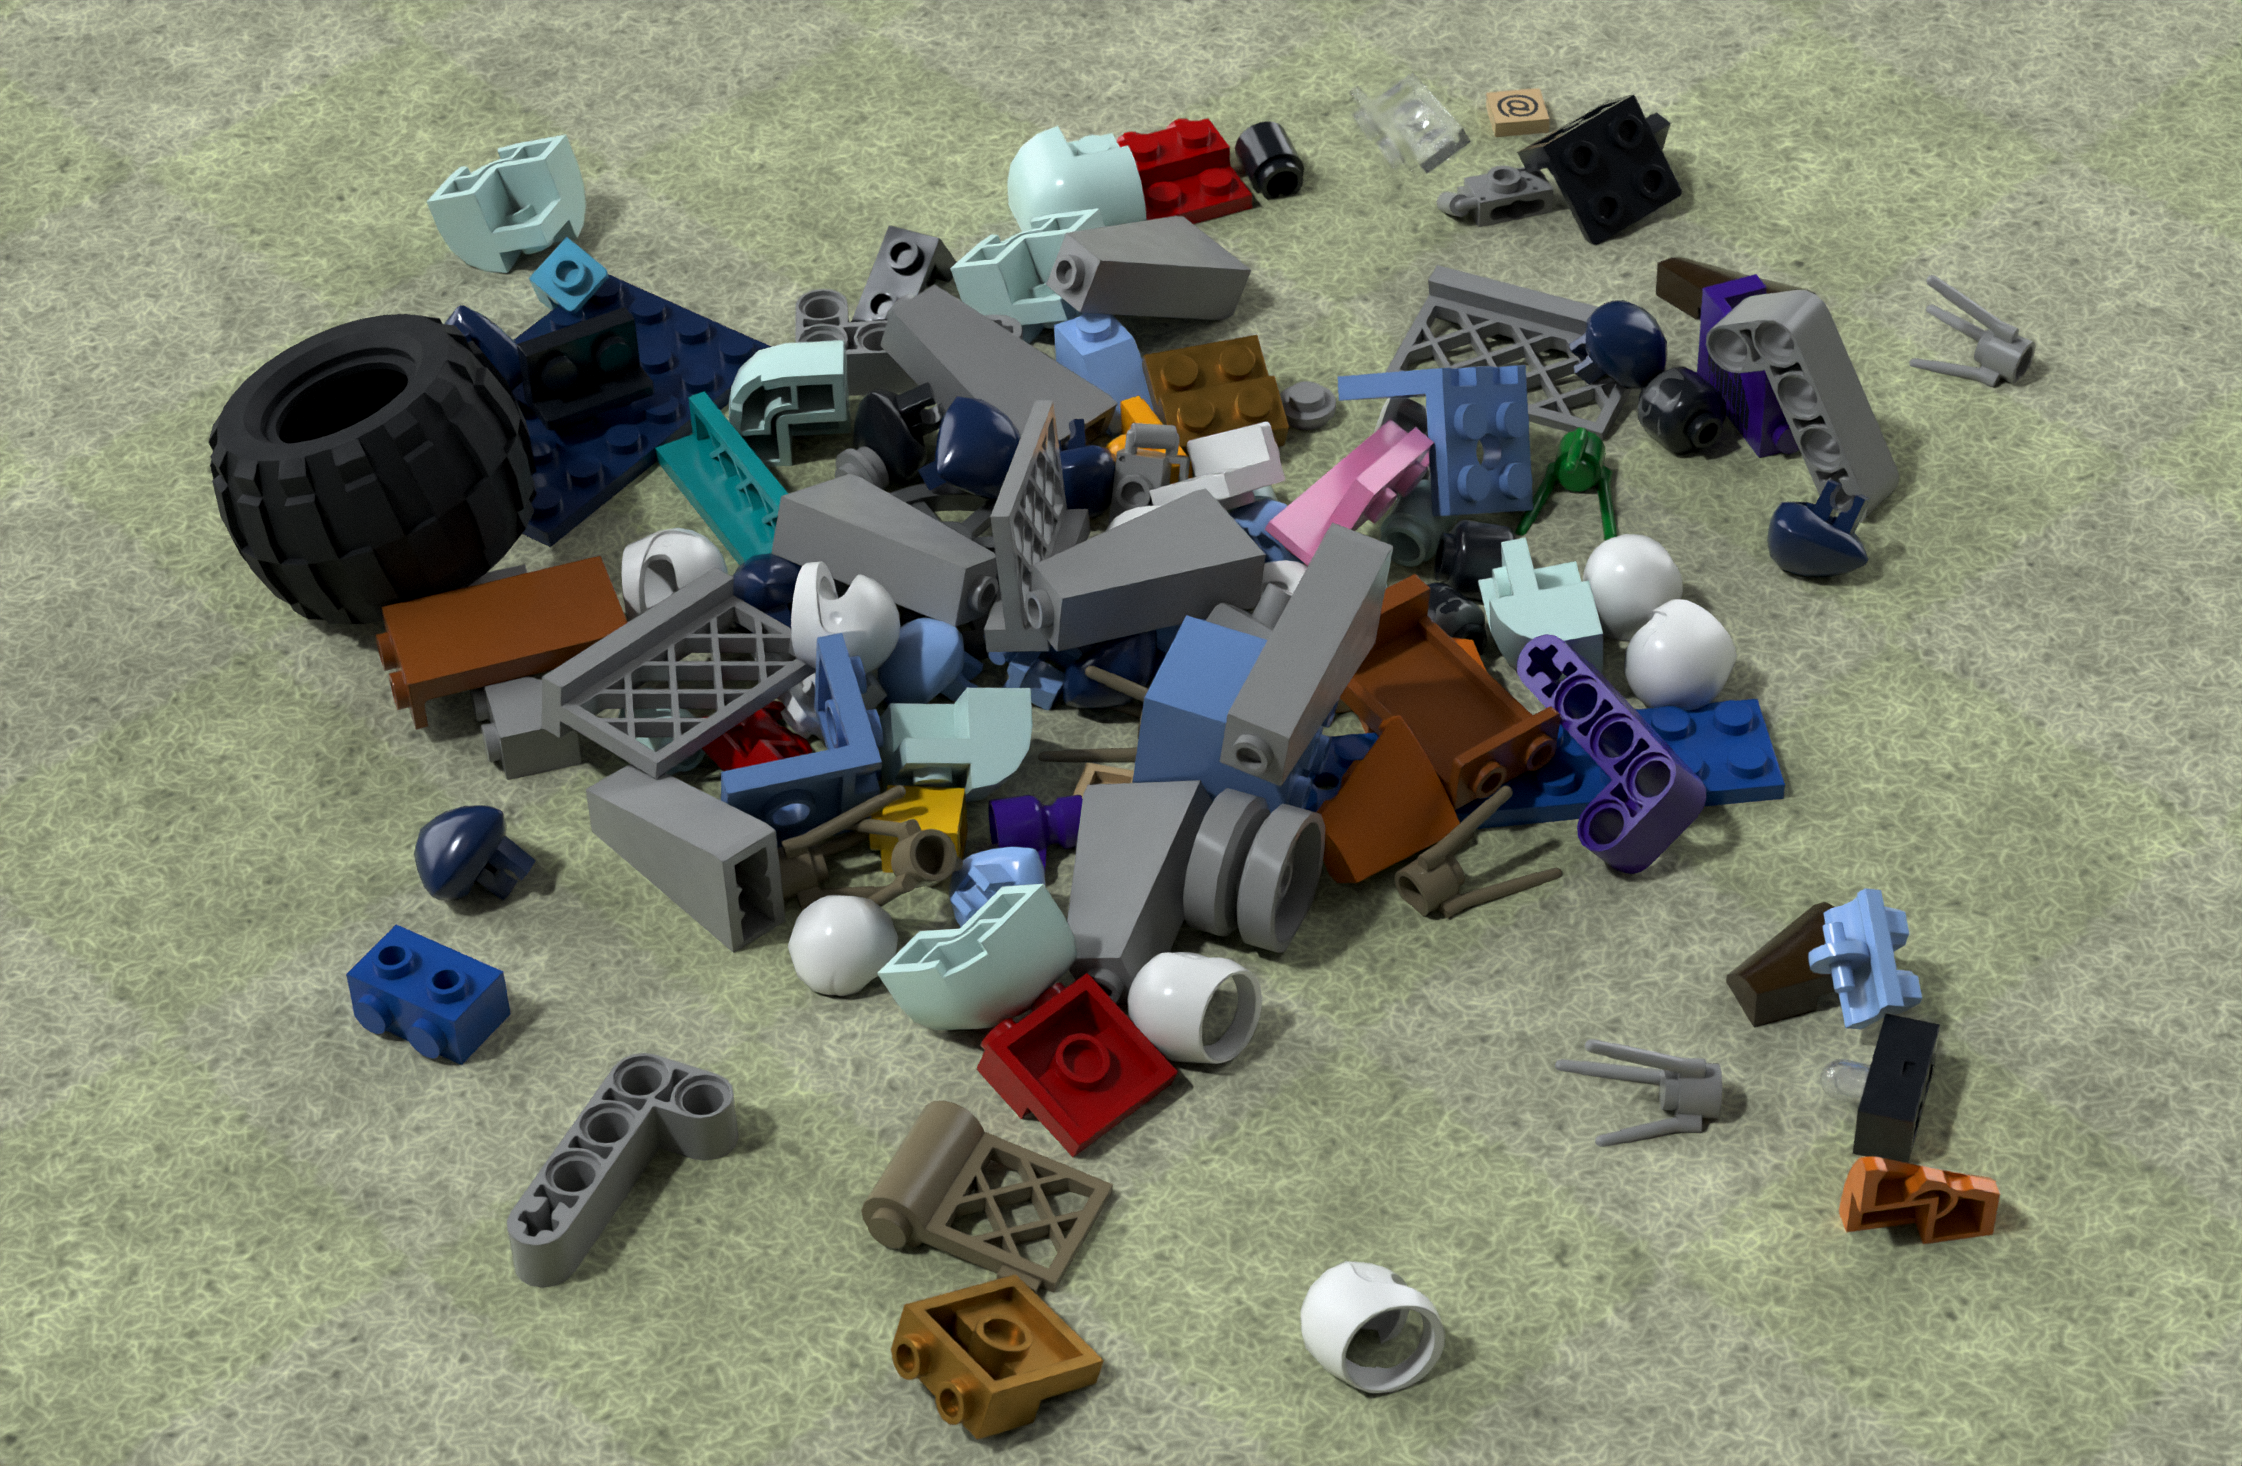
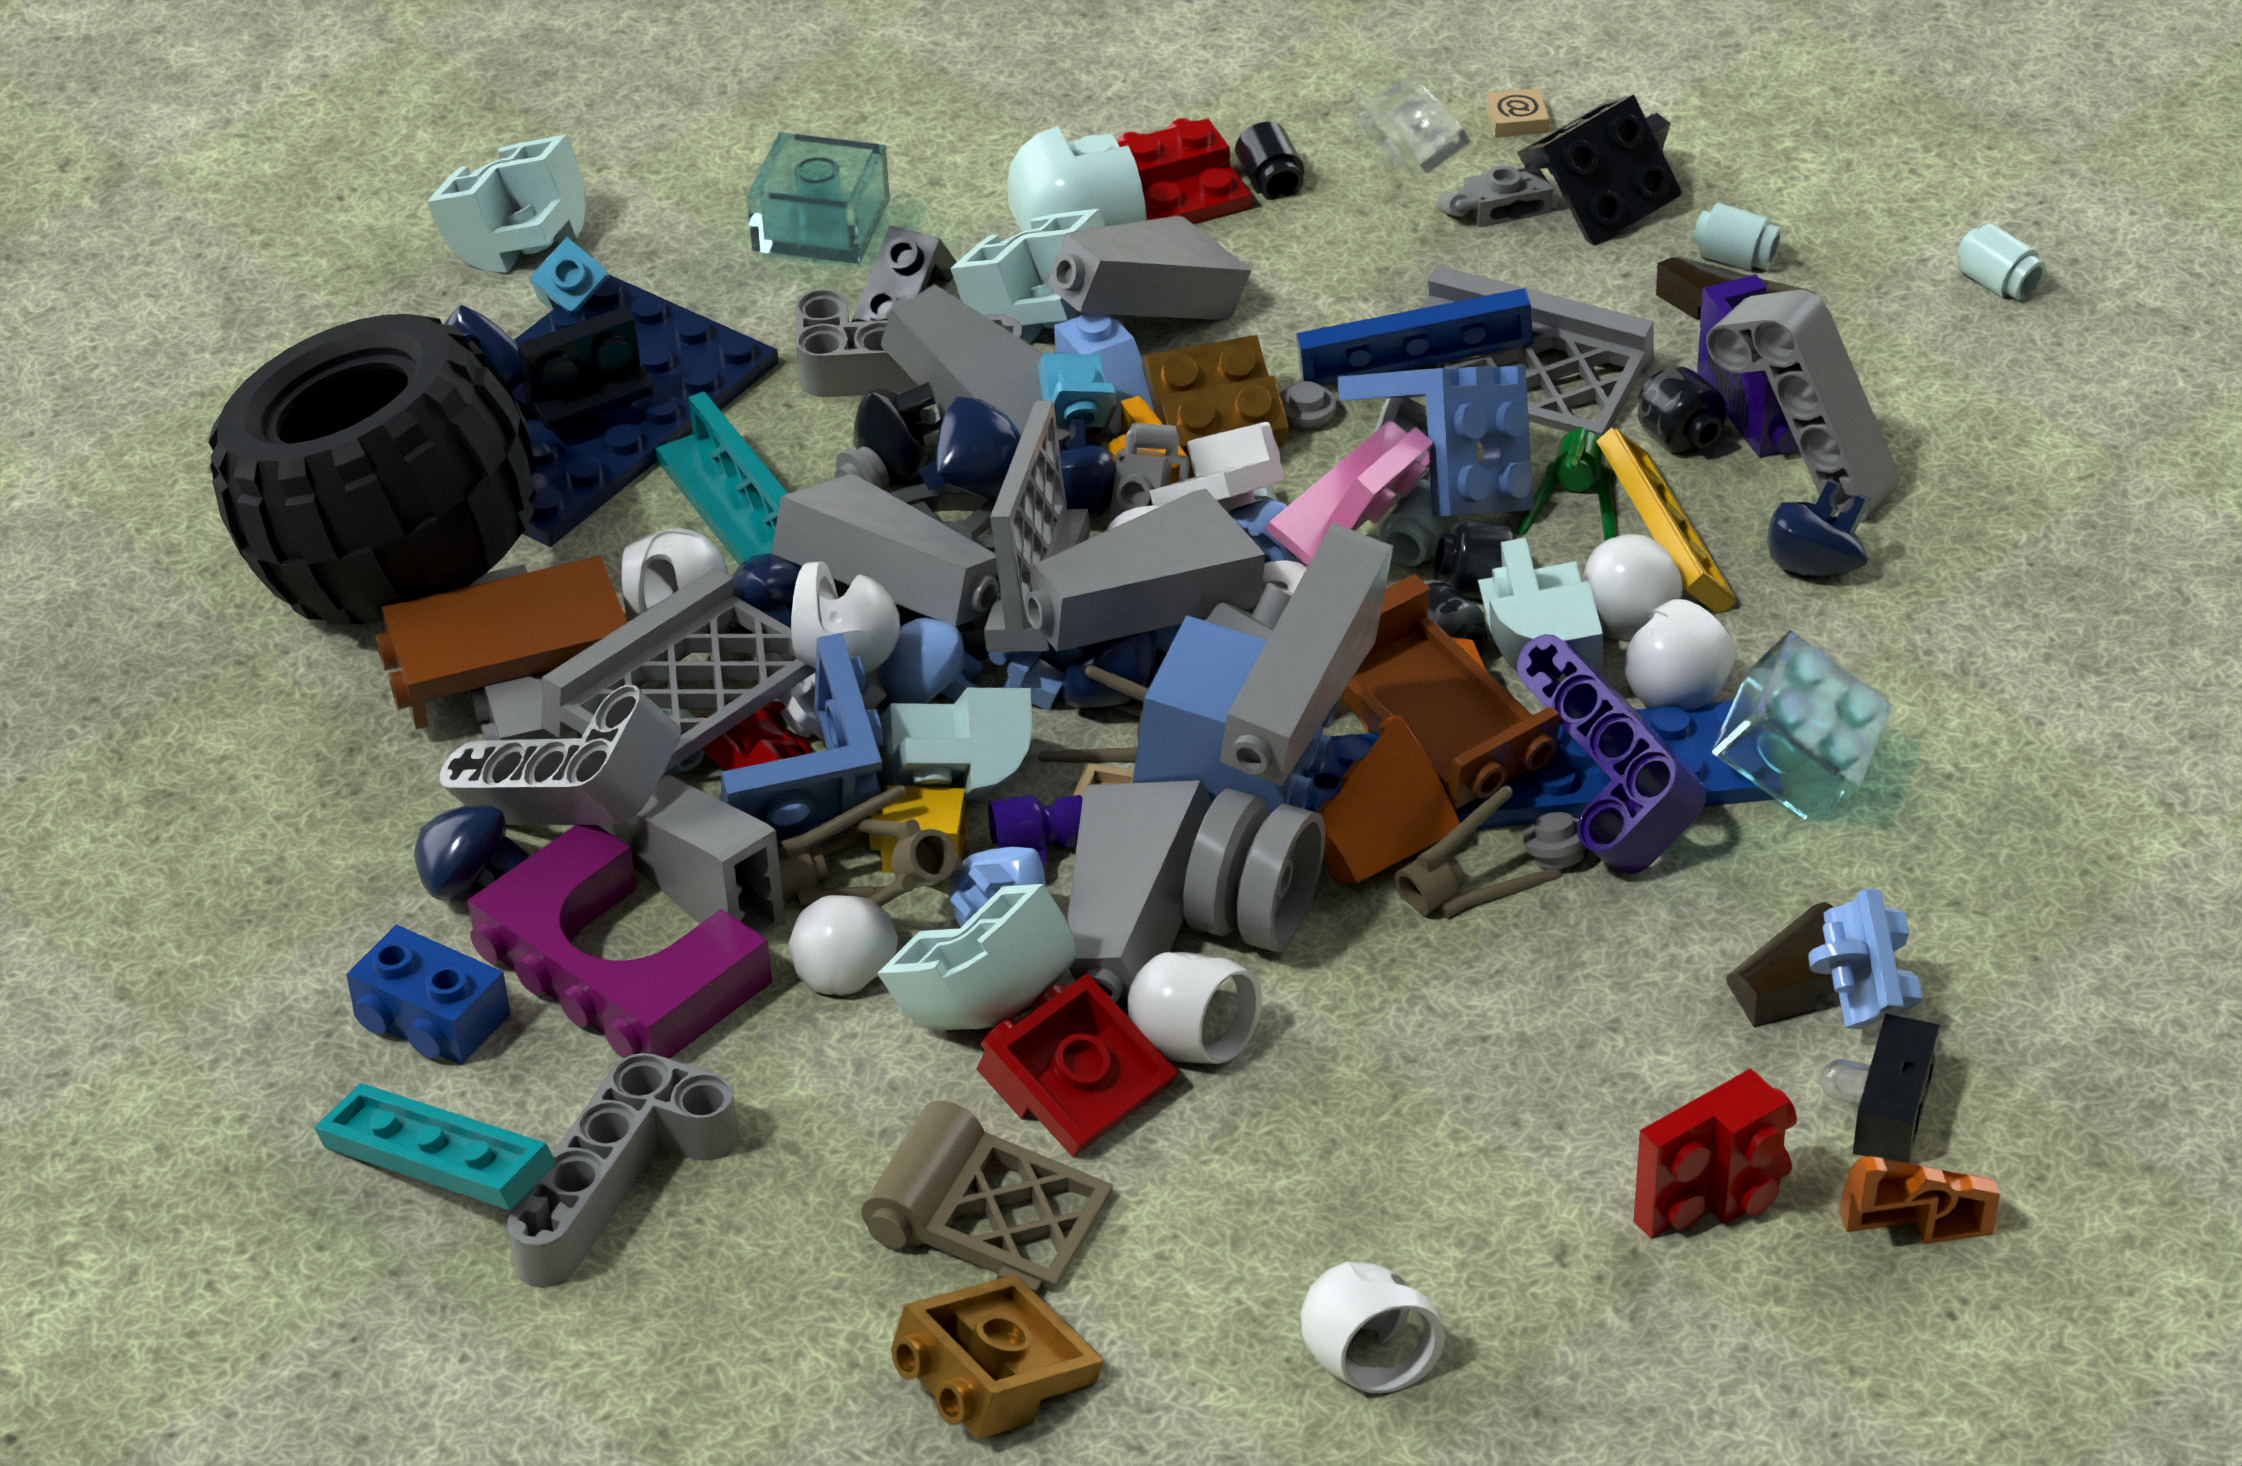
(436, 1146): none -> teal plate
(571, 780): none -> light grey beam
(638, 1003): none -> magenta arch
(790, 394): light aqua brick -> none
(818, 197): none -> clear light blue brick
(1076, 388): none -> medium azure bracket
(1416, 337): none -> blue plate
(1554, 841): none -> light grey plate
(1621, 343): dark blue piece -> none
(1666, 520): none -> yellow tile
(1685, 1084): light grey plant -> none
(1714, 1155): none -> red plate
(1737, 237): none -> light aqua brick
(1802, 728): none -> clear light blue brick
(1998, 348): light grey plant -> none
(2000, 262): none -> light aqua brick

